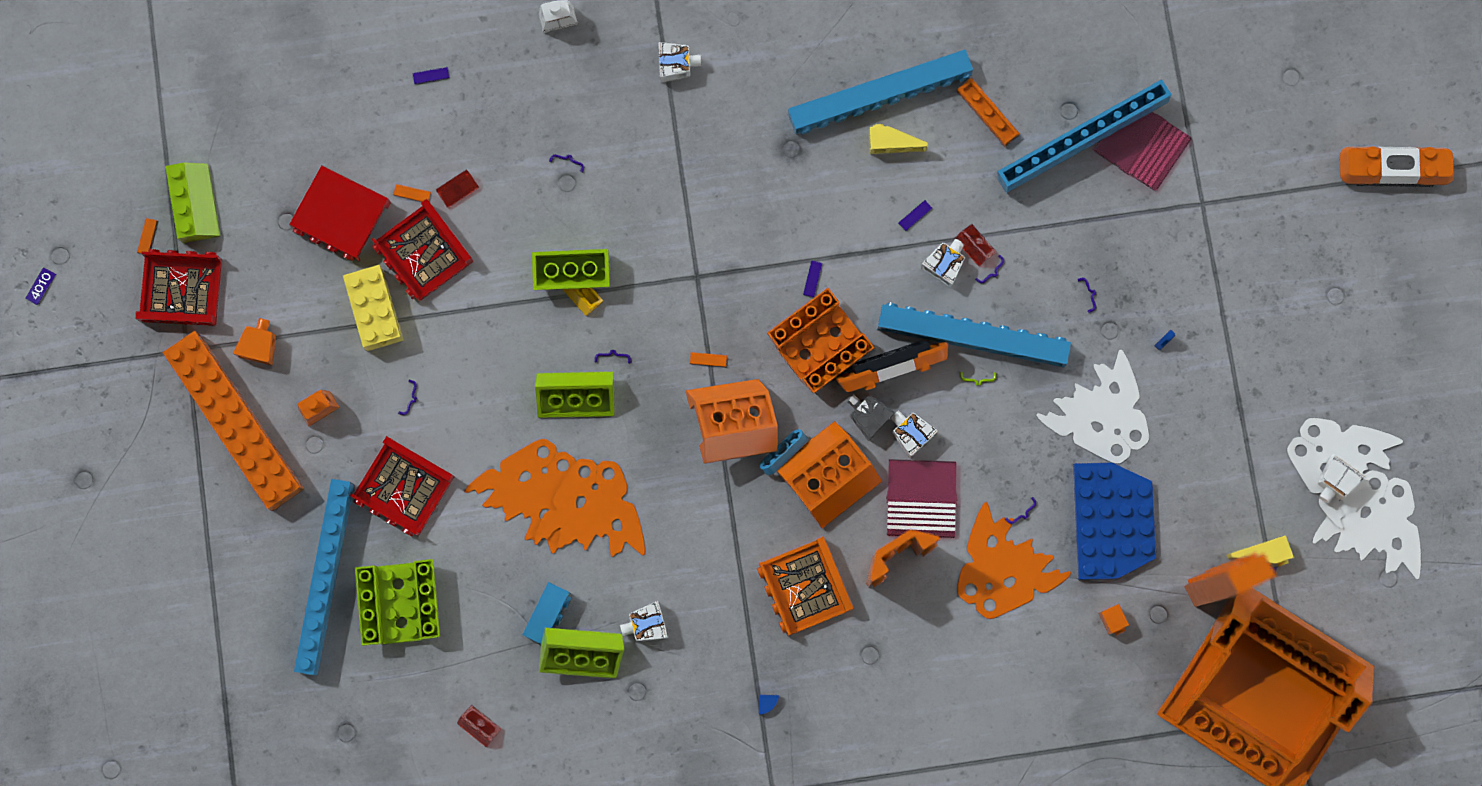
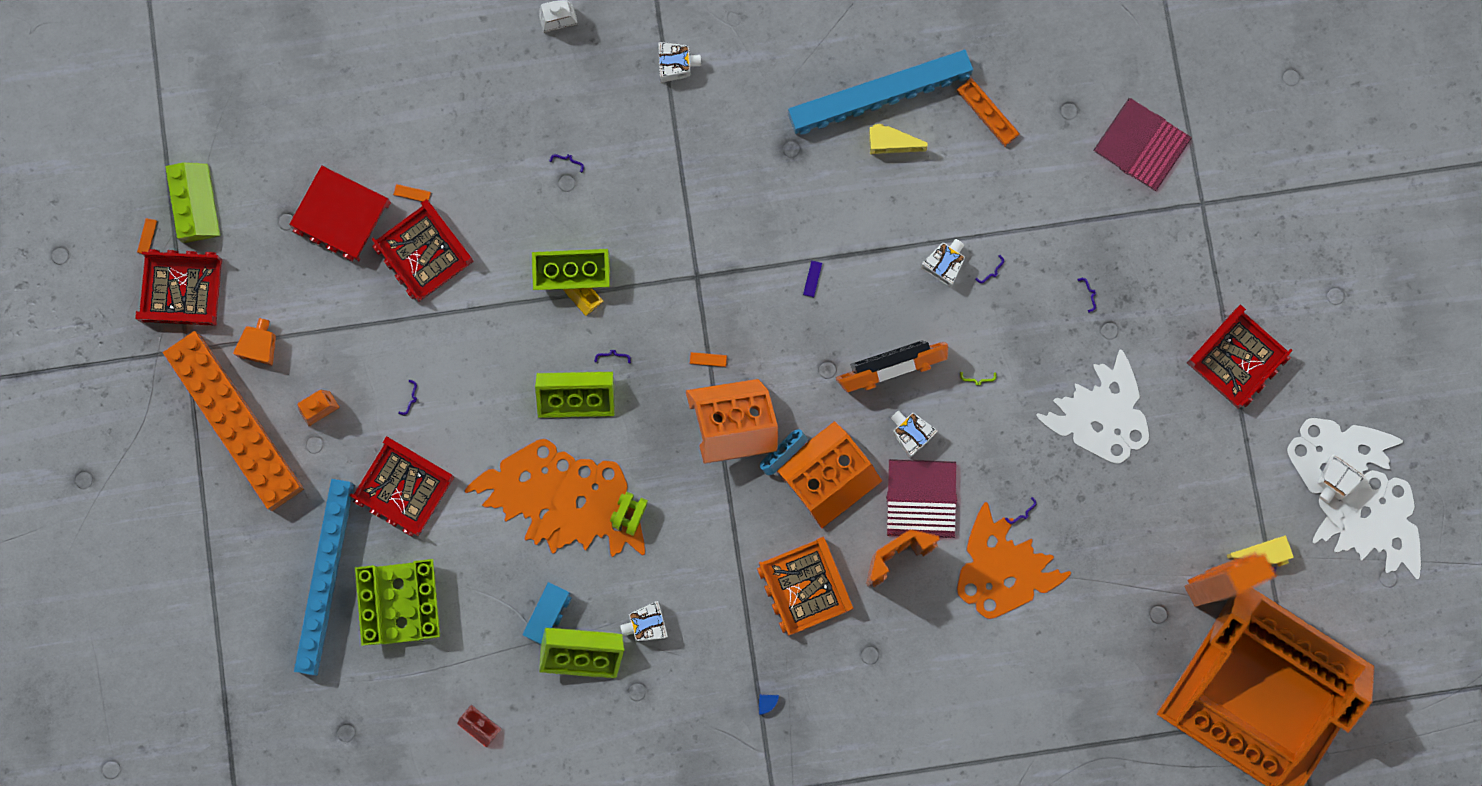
(40, 286): dark purple sticker -> none
(373, 308): light yellow brick -> none
(431, 75): dark purple window -> none
(457, 188): clear red slope -> none
(618, 518): none -> lime brick
(810, 331): orange slope -> none
(869, 415): flat silver torso -> none
(915, 215): dark purple window -> none
(974, 335): dark azure brick -> none
(975, 245): clear red slope -> none
(1084, 136): dark azure brick -> none
(1112, 520): blue plate -> none
(1114, 620): orange brick -> none
(1164, 340): blue tile -> none
(1239, 358): none -> panel
(1396, 166): orange piece -> none

